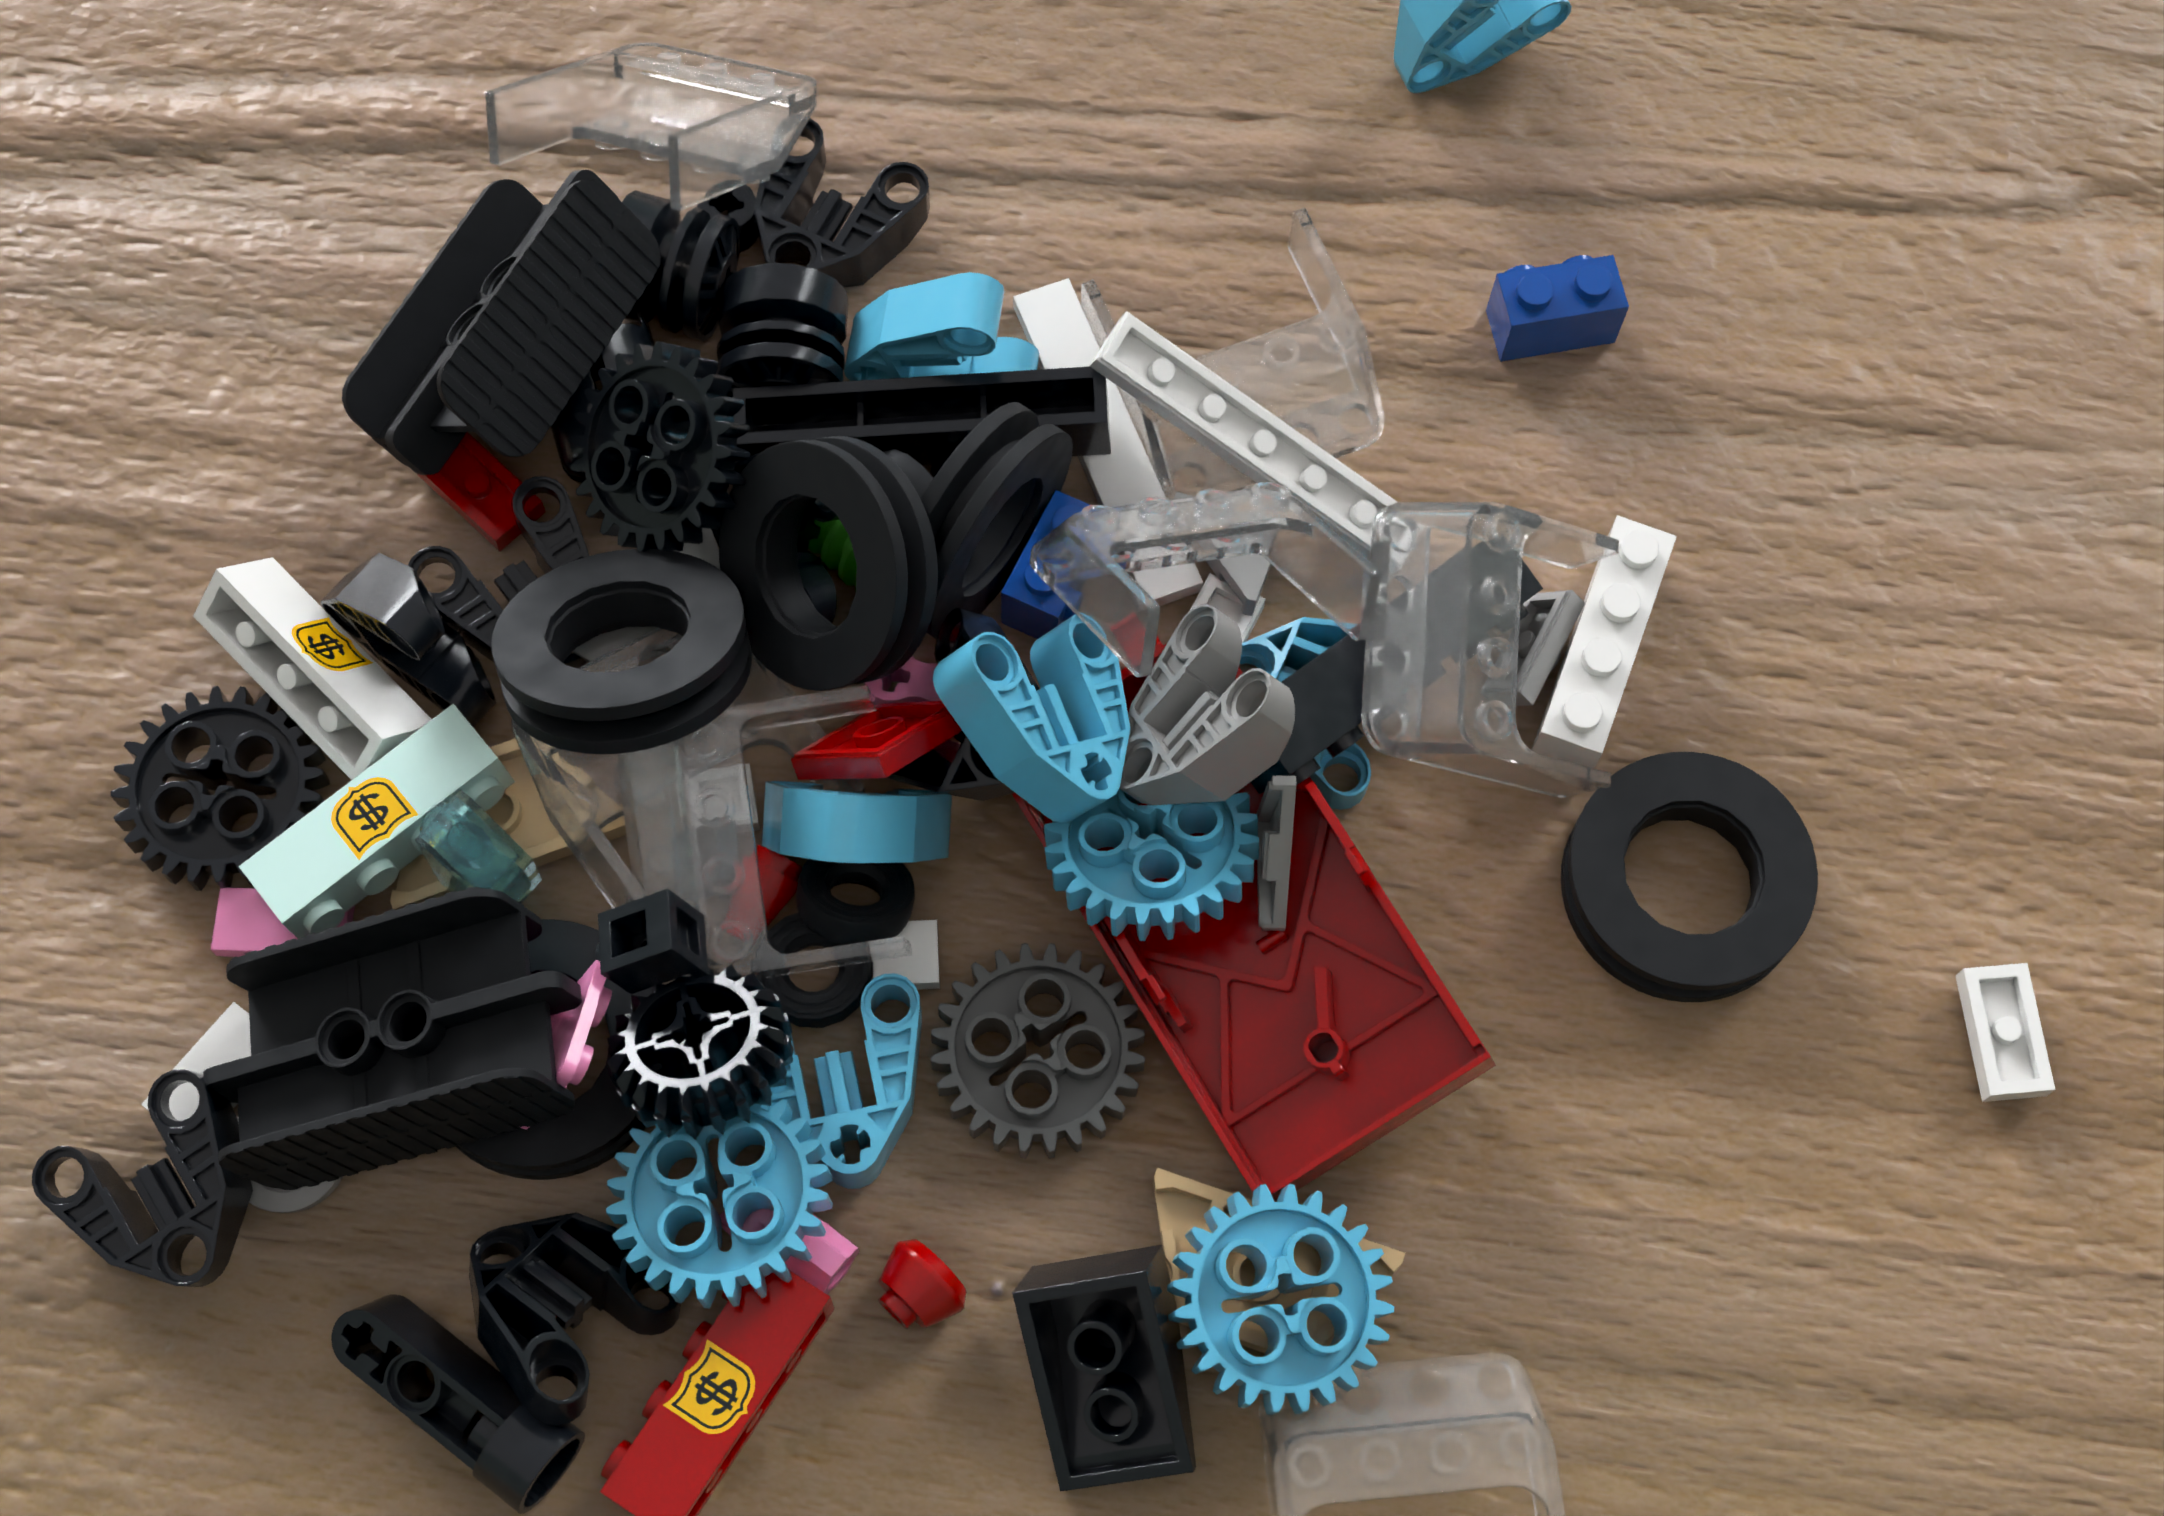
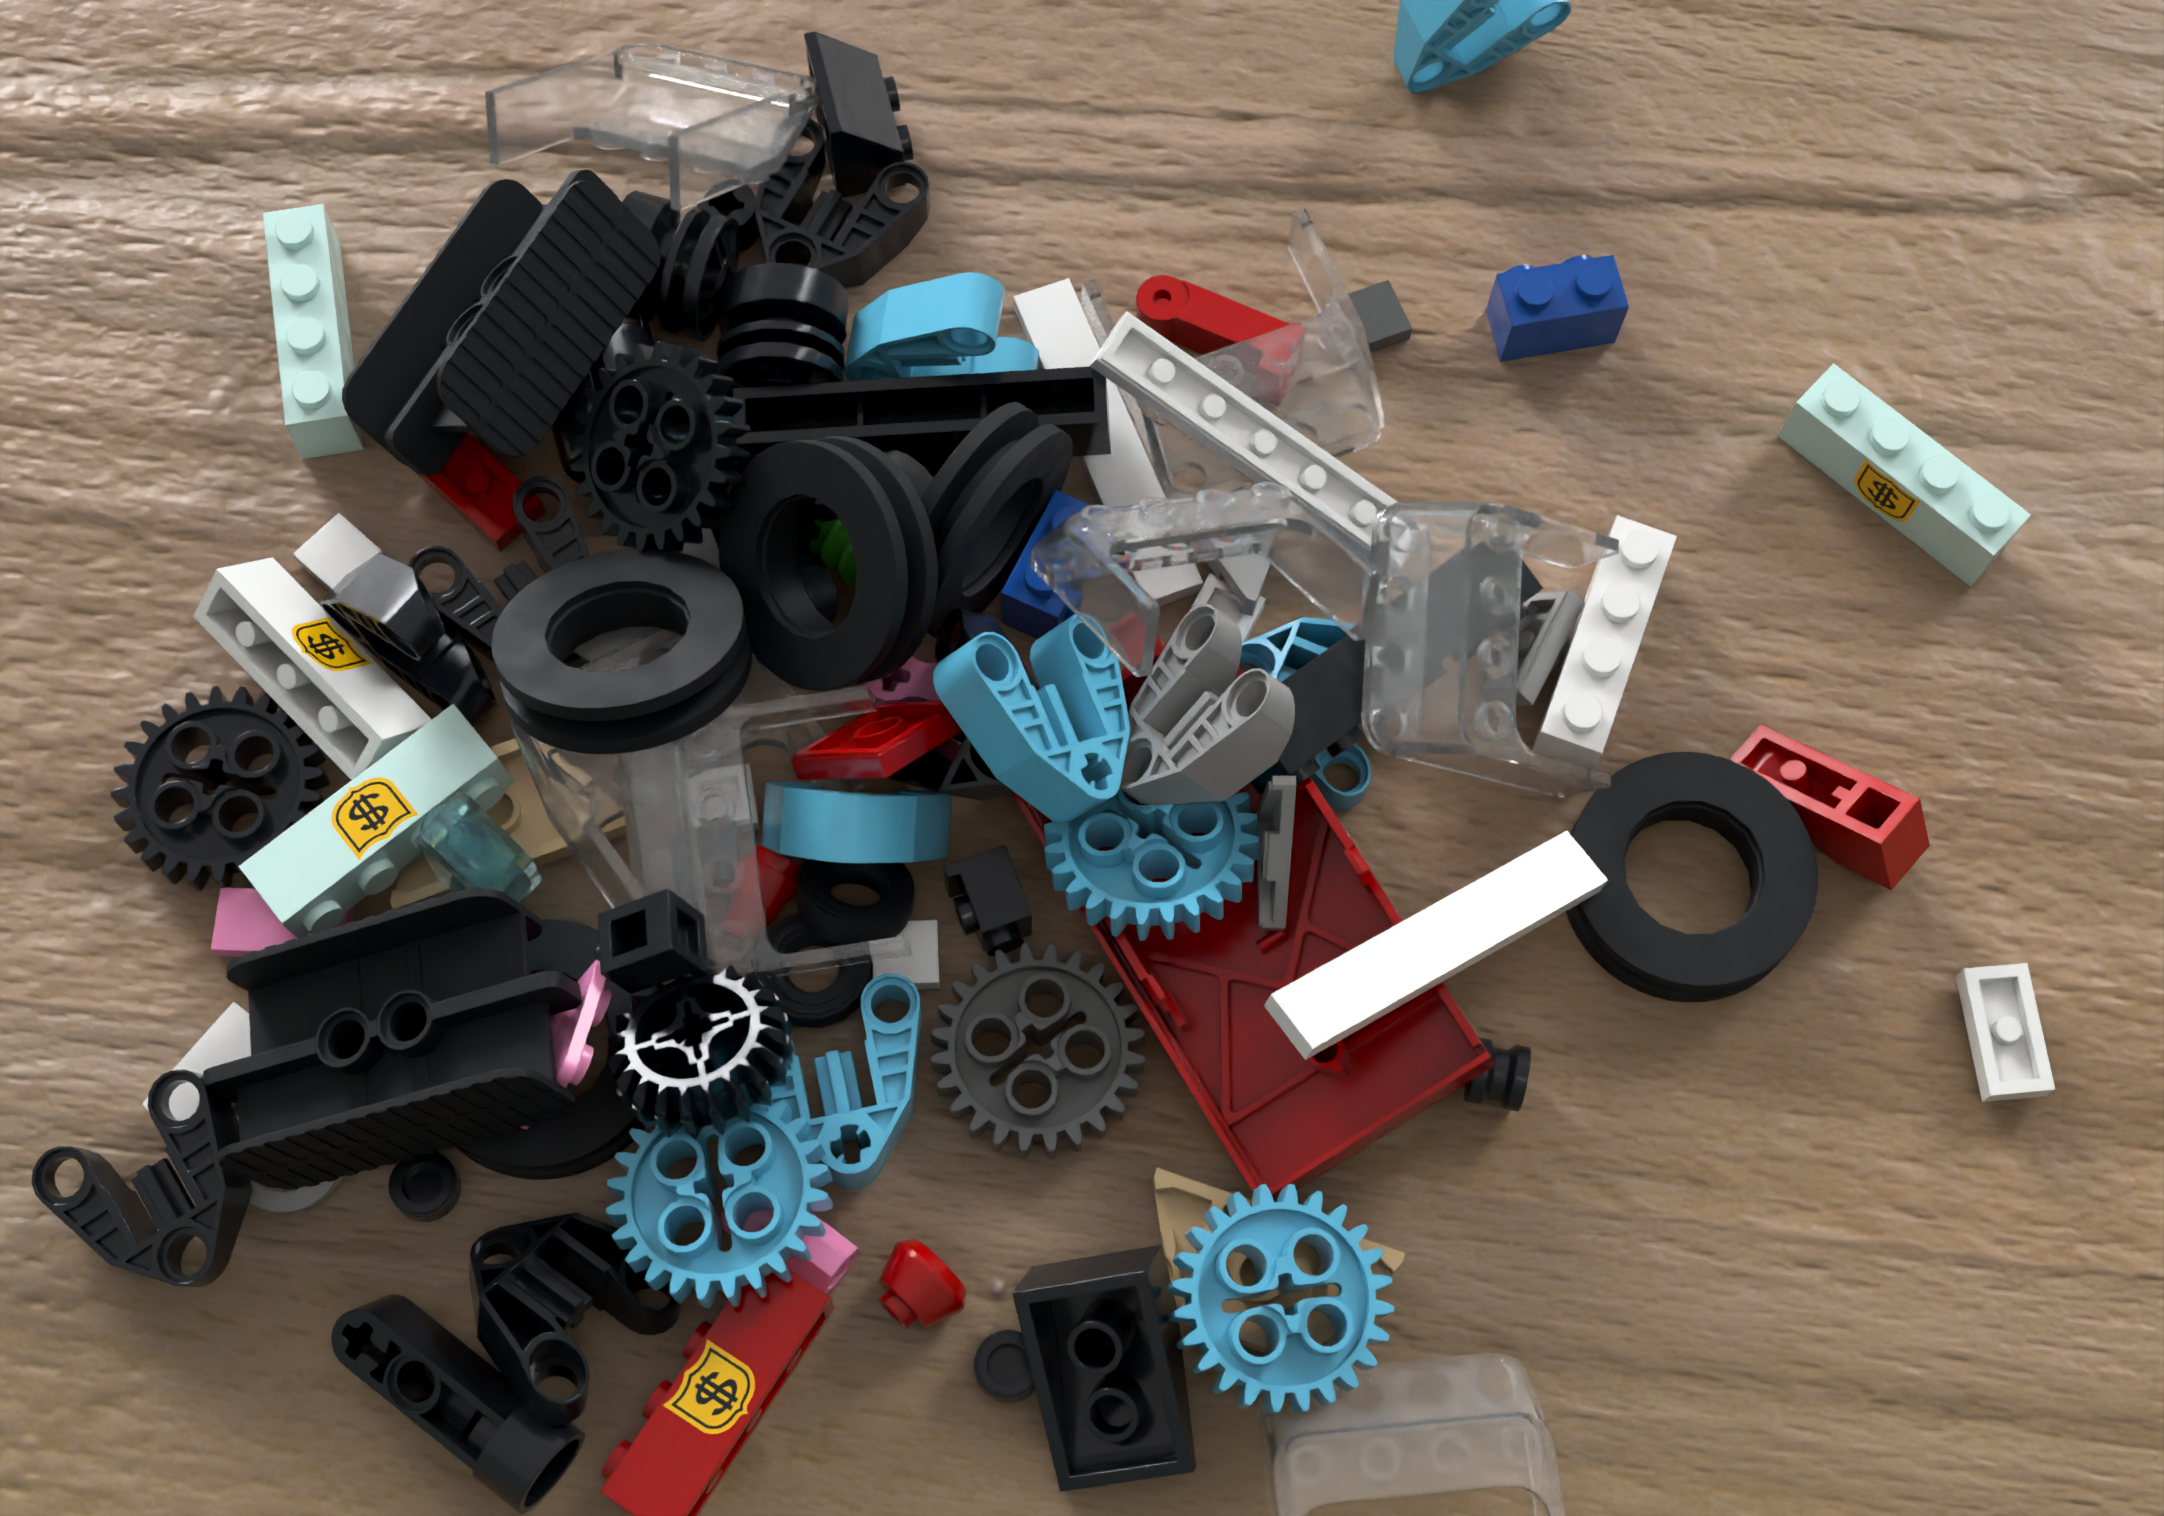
(311, 329): none -> light aqua brick
(335, 551): none -> white tile
(425, 1187): none -> black tile
(855, 113): none -> black slope
(990, 900): none -> black brick
(1004, 1367): none -> black tile
(1198, 316): none -> red leg
(1381, 315): none -> dark grey tile
(1434, 945): none -> white tile
(1504, 1081): none -> black wheel
(1845, 811): none -> red slope
(1902, 474): none -> light aqua brick

